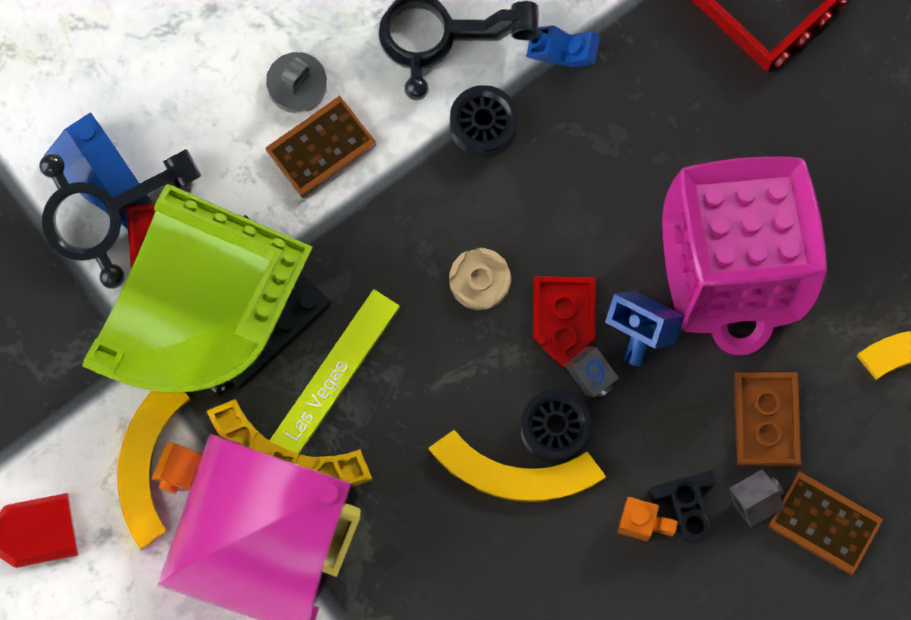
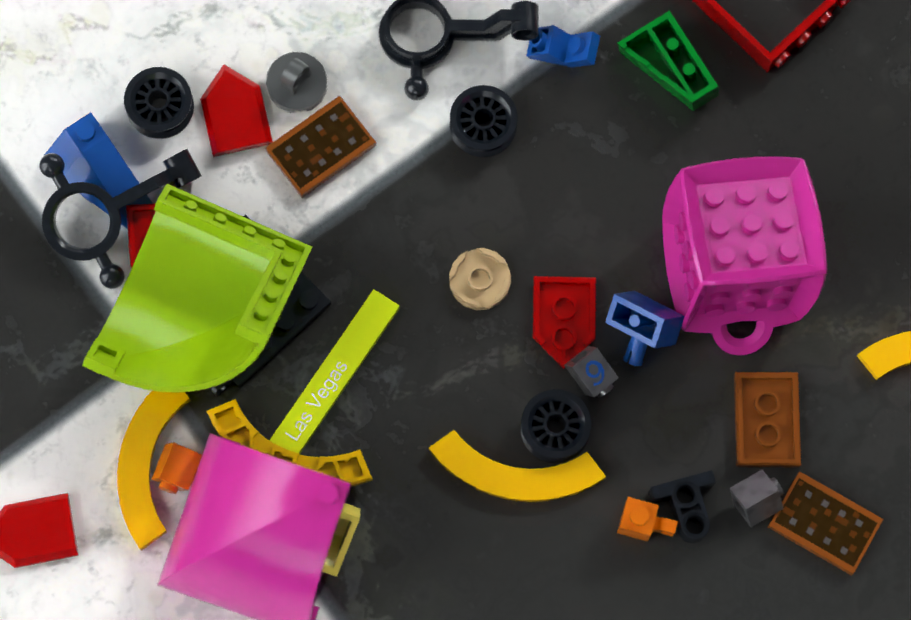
(147, 126): none -> black wheel
(234, 113): none -> red tile
(670, 60): none -> green wedge

